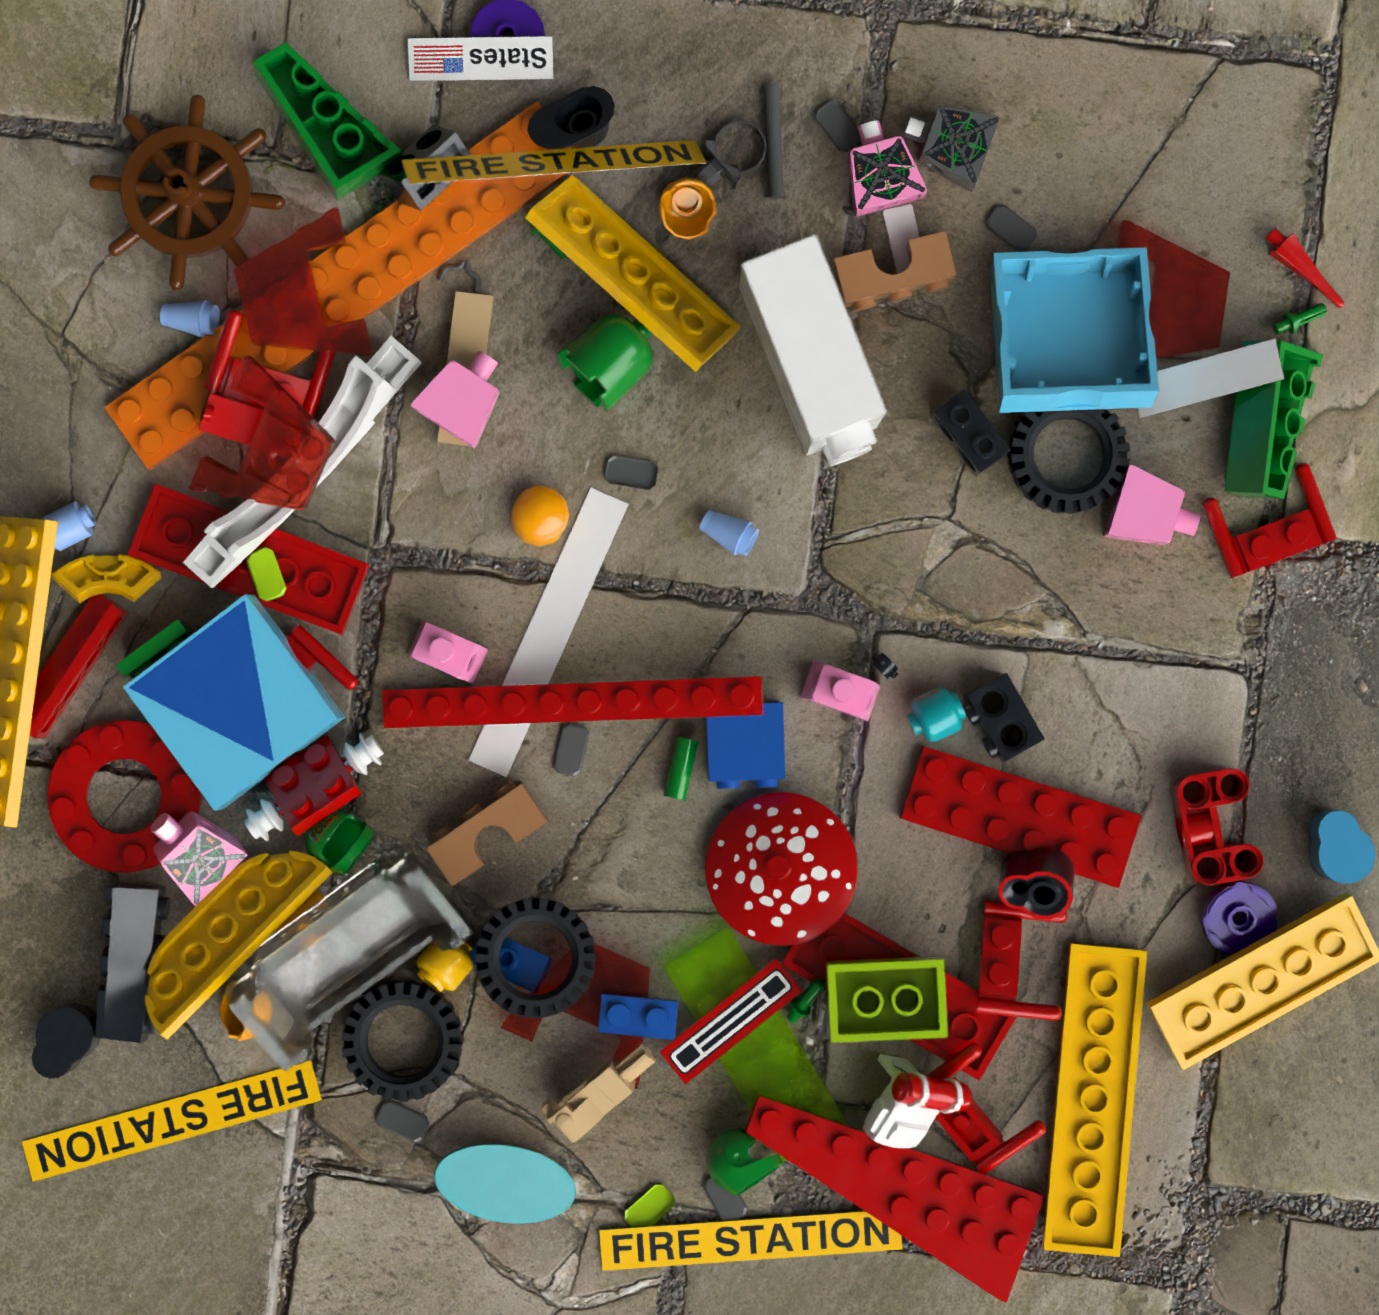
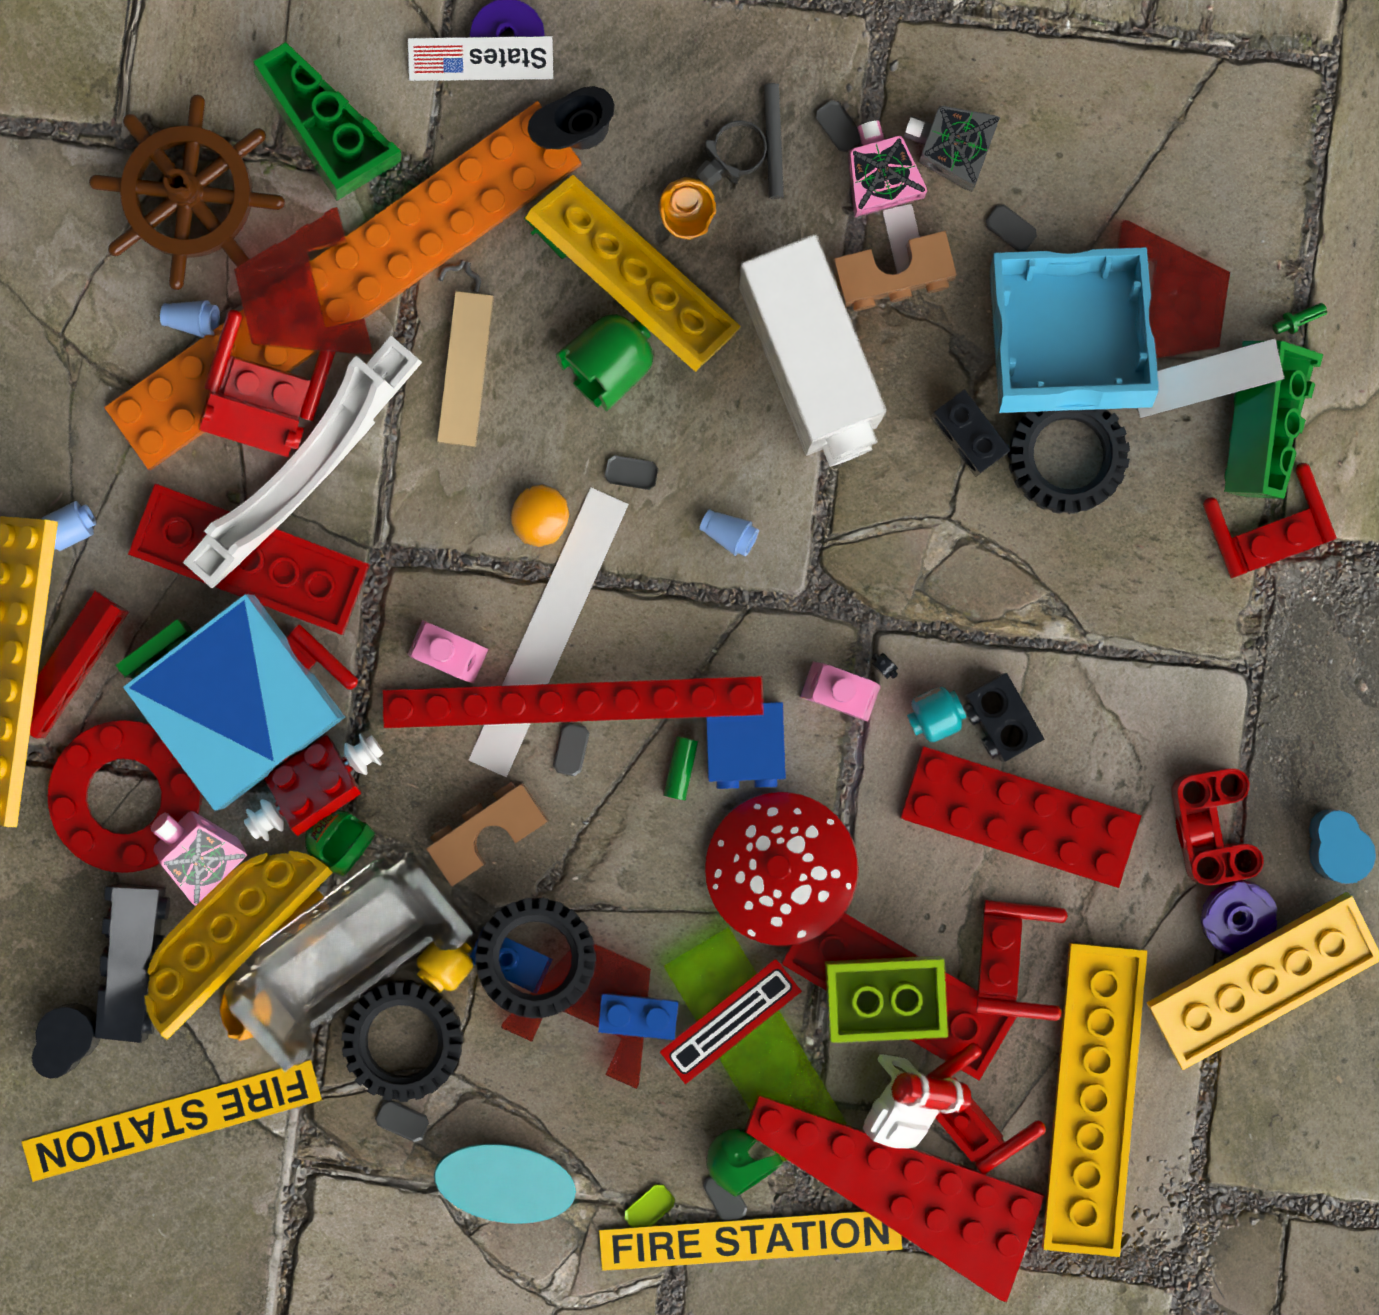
(106, 574): yellow tile -> none
(266, 574): lime piece -> none
(283, 454): clear red wing -> none
(431, 144): black brick -> none
(460, 398): bright pink torso -> none
(552, 161): yellow sticker -> none
(598, 1094): tan piece -> none
(801, 1006): green piece -> none
(1037, 882): black piece -> none
(1148, 510): bright pink torso -> none
(1292, 255): red piece -> none

